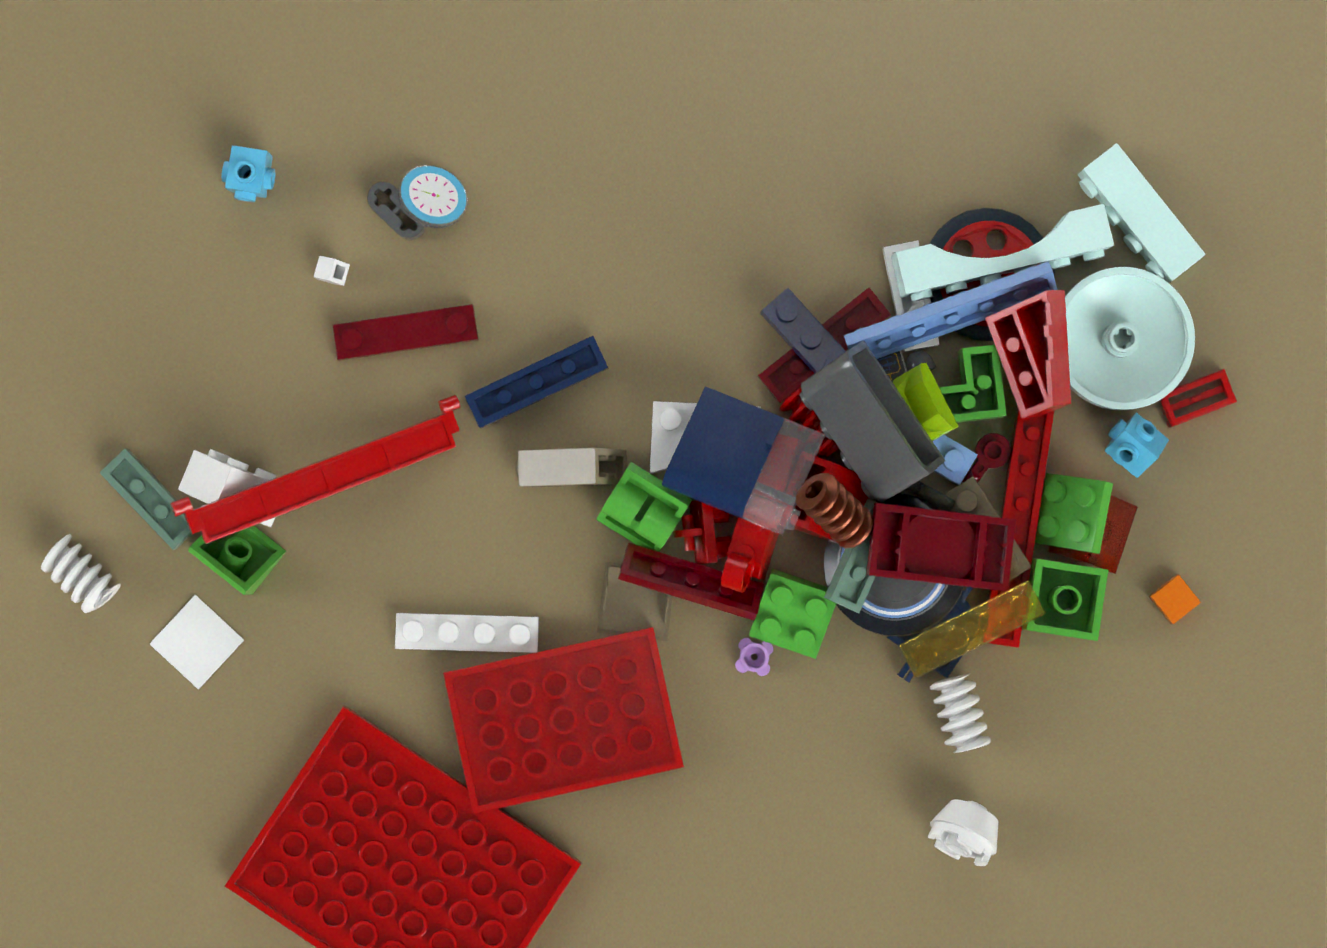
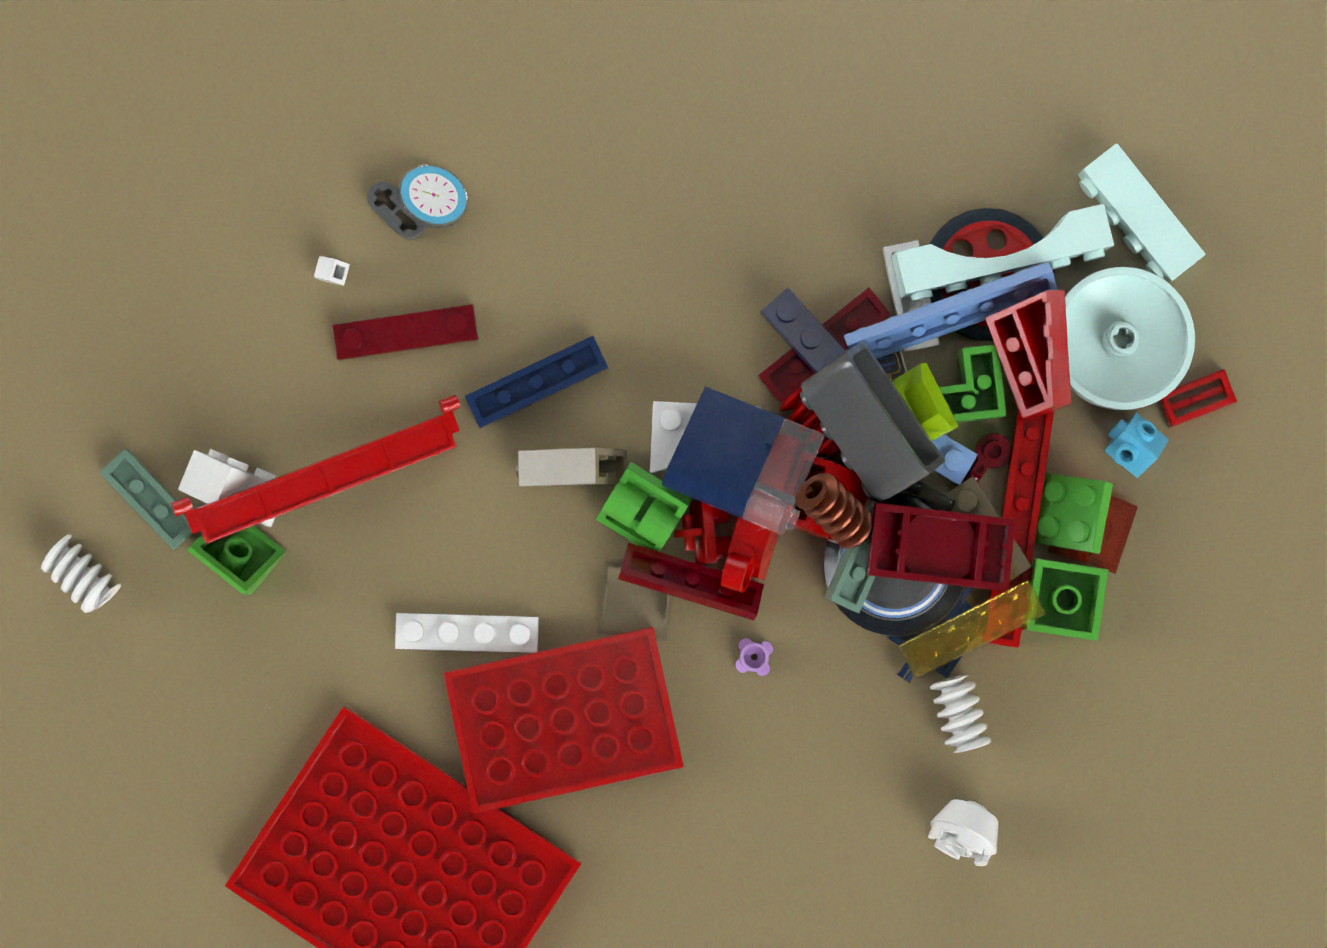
(196, 641): white sticker -> none
(247, 161): medium azure brick -> none
(793, 614): bright green plate -> none
(917, 358): dark grey hinge -> none
(1174, 599): orange tile -> none

